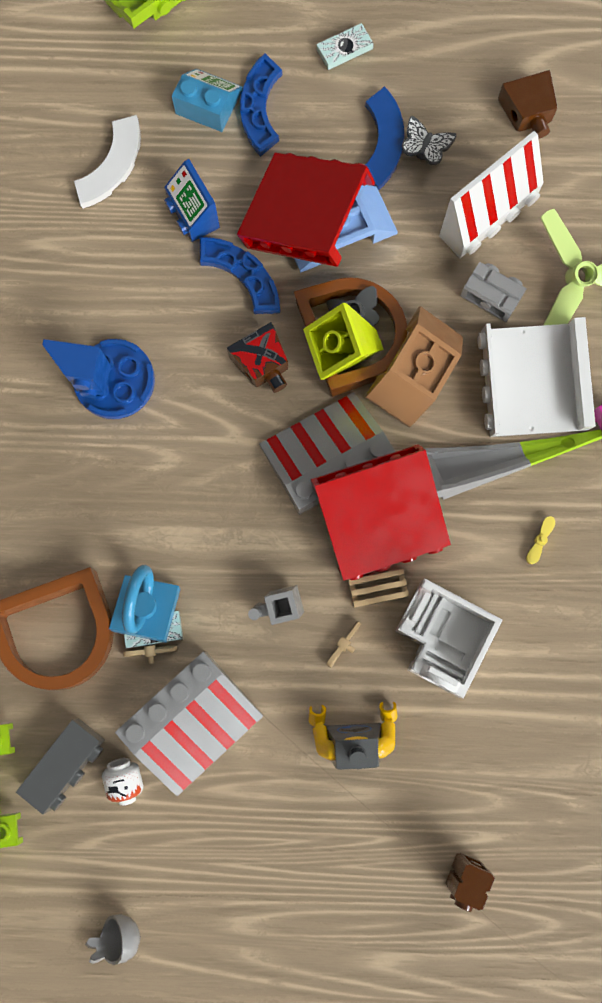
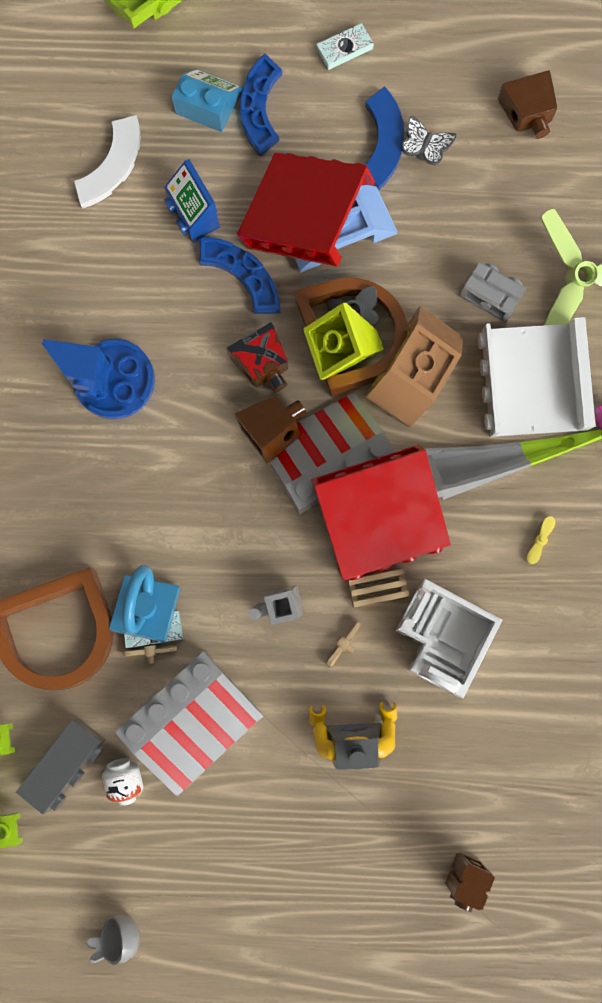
(271, 426): none -> reddish brown torso
(493, 197): white slope -> none

